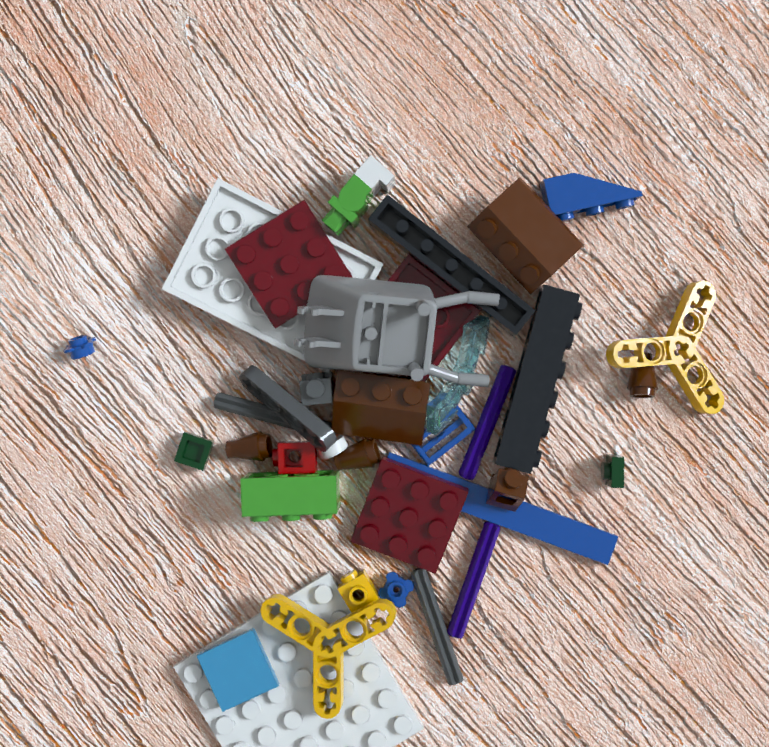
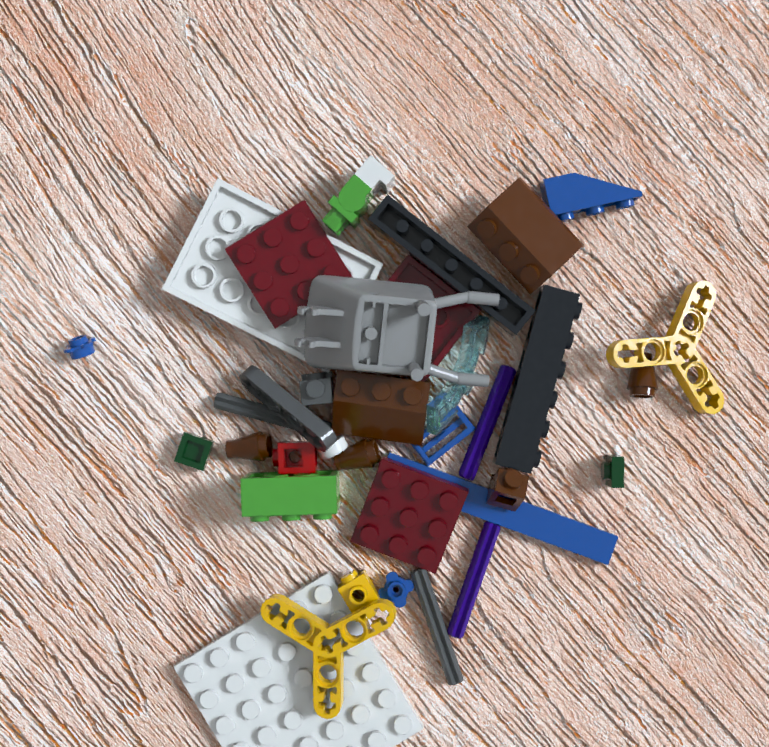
(238, 669): dark azure tile -> none

